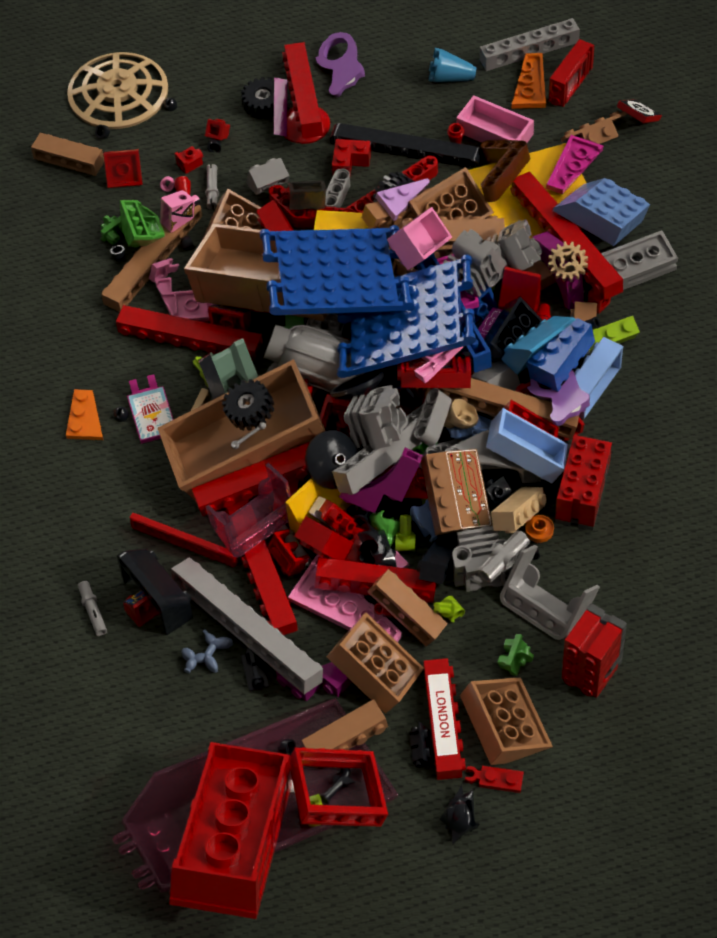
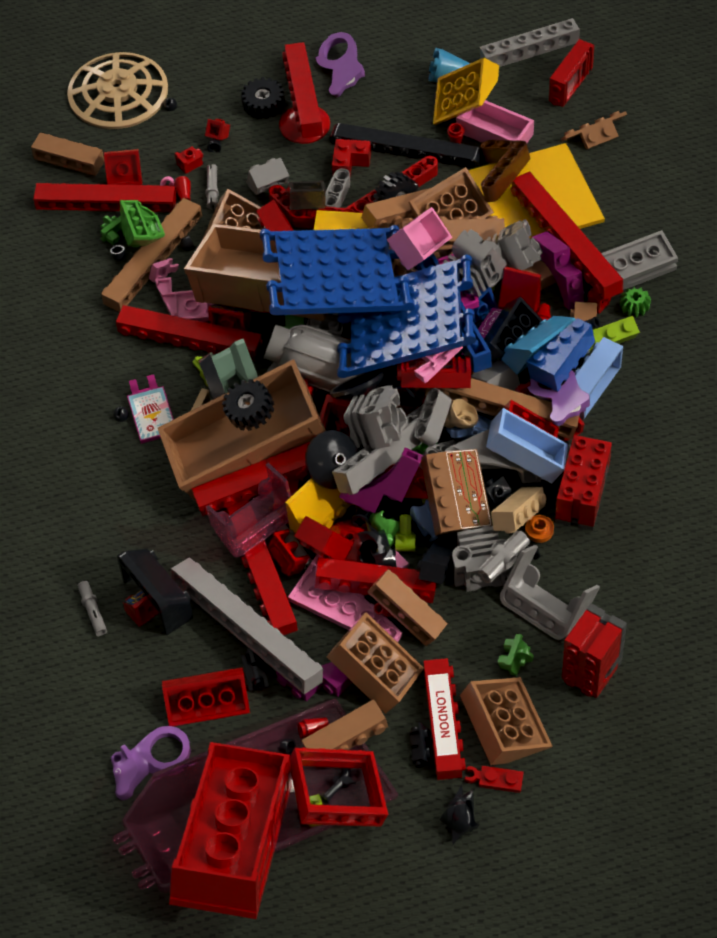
(83, 417): orange wing -> none
(100, 134): black hinge -> none
(102, 197): none -> red brick
(135, 764): none -> medium lavender animal
(177, 209): bright pink torso -> none
(182, 539): red tile -> none
(205, 697): none -> red slope
(214, 643): sand blue piece -> none
(235, 444): light grey hinge -> none
(280, 107): sticker -> none
(310, 726): none -> red cone
(332, 516): red hips -> none
(397, 198): lavender wing -> none
(449, 608): lime axle -> none
(464, 89): none -> yellow slope
(531, 84): orange wing -> none
(562, 256): tan gear -> none
(573, 161): dark pink wing -> none
(604, 209): medium blue slope -> none
(635, 301): none -> bright green gear
(639, 111): tile -> none

